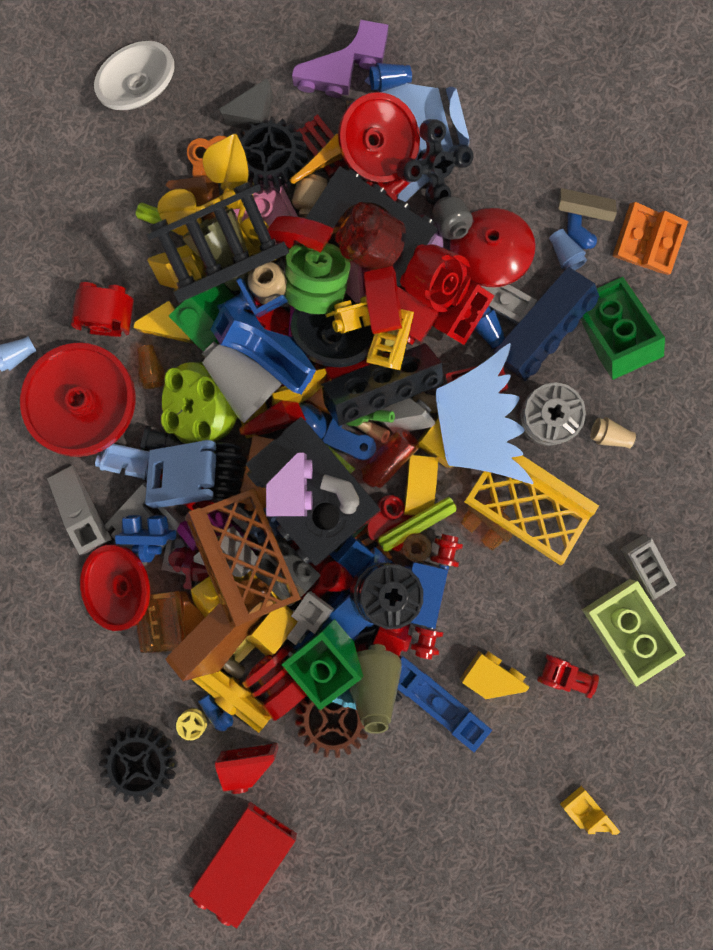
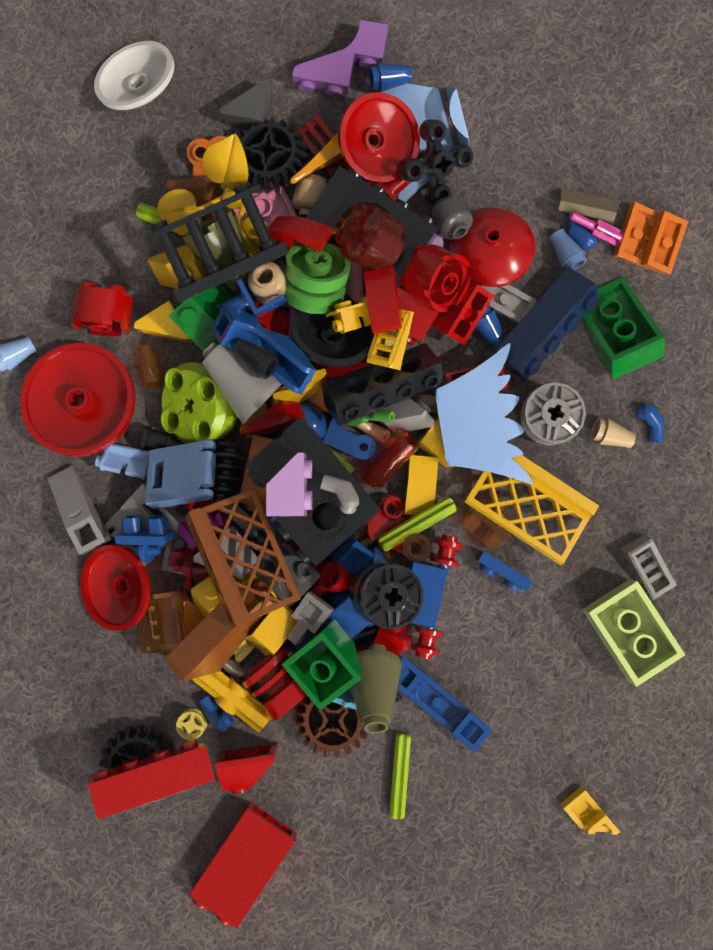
(149, 778): none -> red wedge
(256, 358): none -> black cone
(400, 776): none -> lime axle
(490, 679): yellow slope -> none
(512, 578): none -> blue plate
(563, 675): red connector -> none
(599, 228): none -> dark pink axle
(654, 419): none -> blue arm

